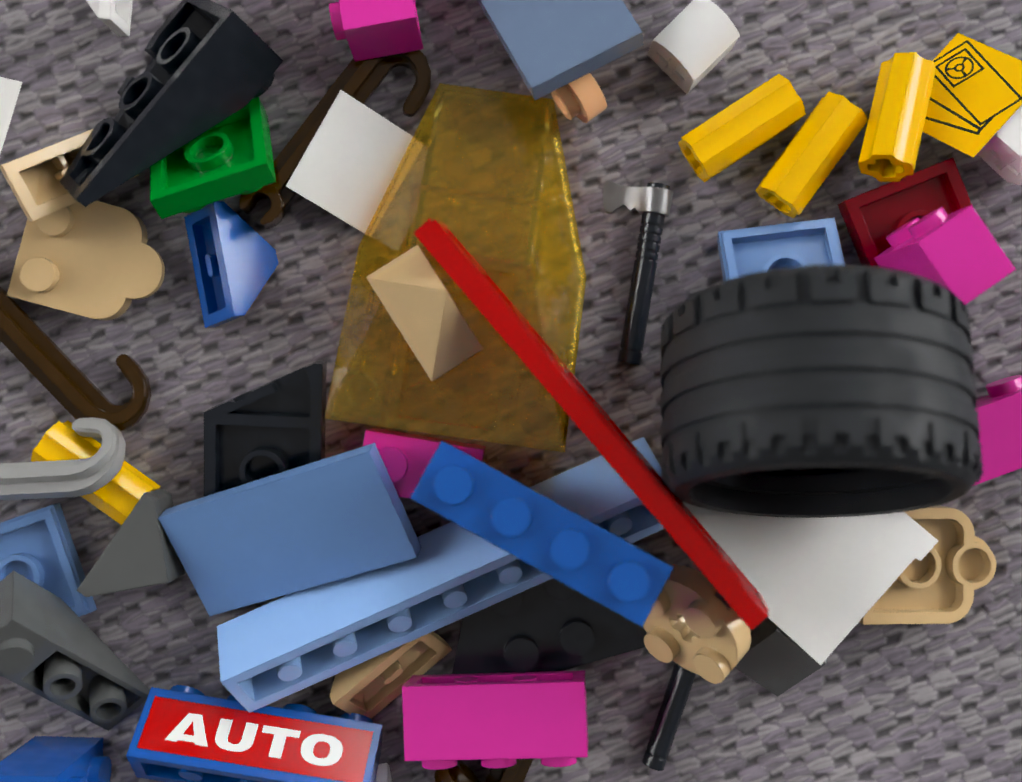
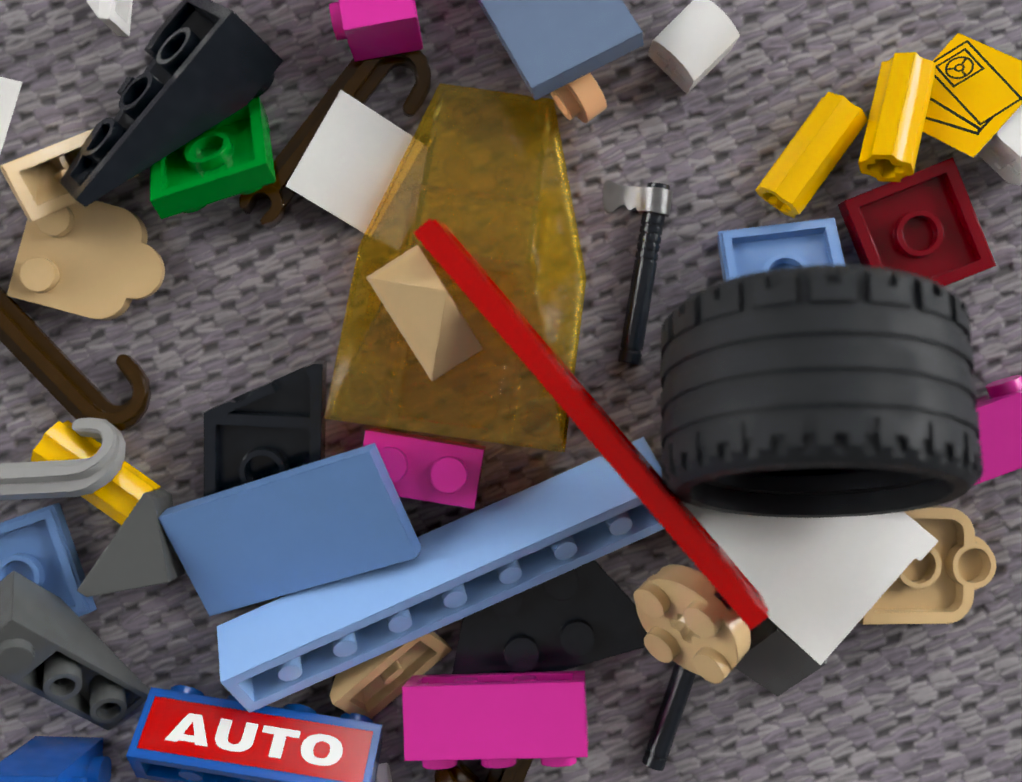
(227, 261): blue slope -> none
(542, 533): blue brick -> none
(742, 127): yellow axle -> none
(948, 250): dark pink brick -> none

